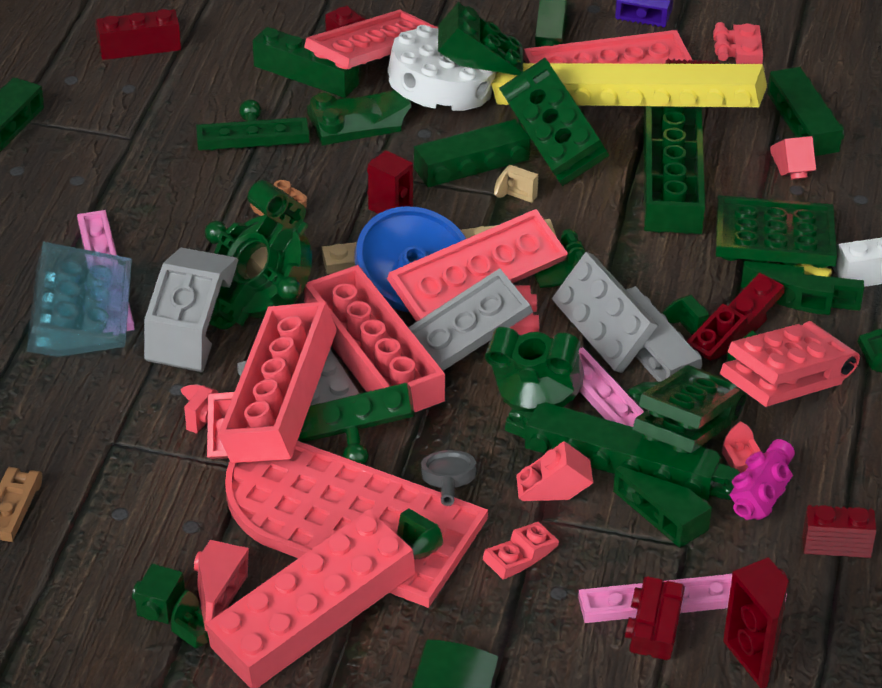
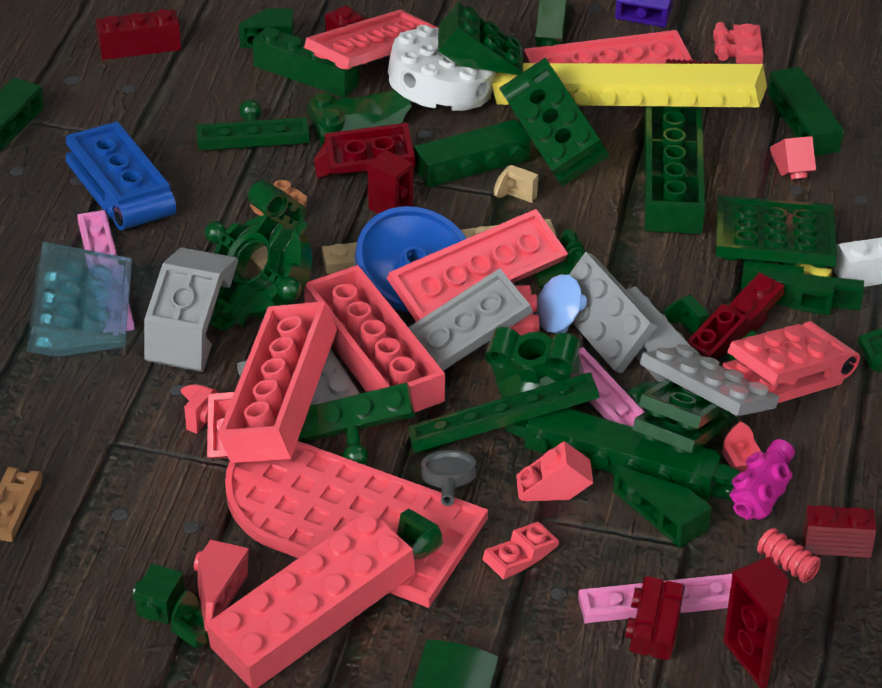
(119, 176): none -> blue hinge
(270, 17): none -> dark green slope
(353, 149): none -> dark red slope
(503, 412): none -> dark green tile
(560, 303): none -> light blue dish
(710, 380): none -> light grey plate
(789, 555): none -> coral piece

